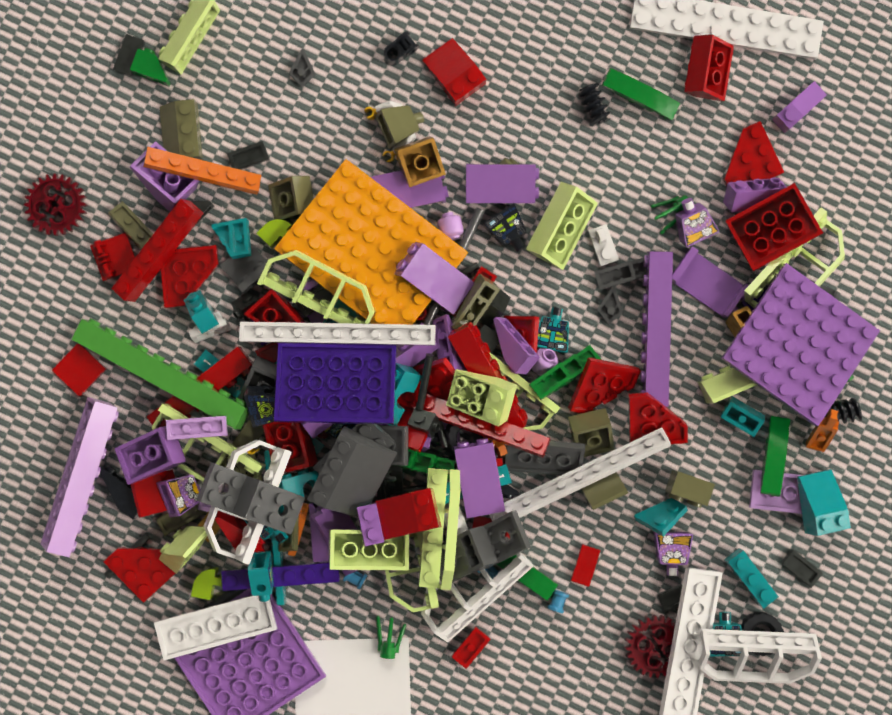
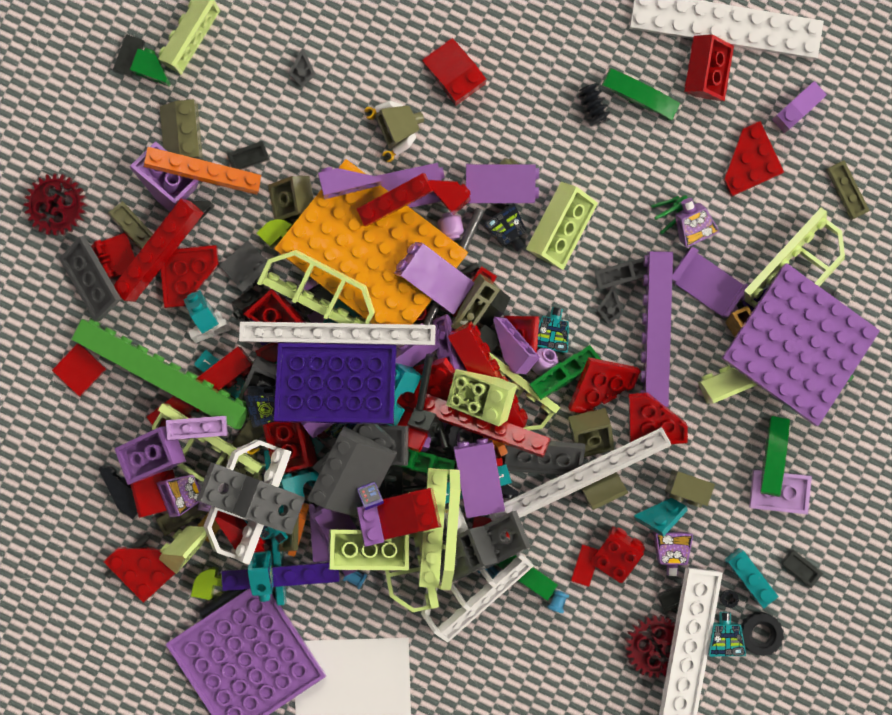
(78, 477): lavender brick -> none
(90, 278): none -> dark grey plate
(214, 626): white plate -> none
(235, 237): teal wing -> none
(341, 182): none -> medium lavender slope
(369, 496): none -> slope
(388, 648): green plant -> none
(394, 199): none -> red plate
(402, 46): black piece -> none
(420, 161): pearl gold slope -> none
(451, 194): none -> red slope
(470, 647): red plate -> none
(603, 245): white hinge -> none
(618, 554): none -> red bracket
(733, 594): none -> black bush
(743, 416): teal brick -> none
(744, 194): medium lavender slope -> none
(759, 642): white plate -> none
(773, 227): red slope -> none
(822, 504): teal slope -> none
(824, 433): orange hinge -> none
(847, 190): none -> olive tile
(847, 409): black piece -> none

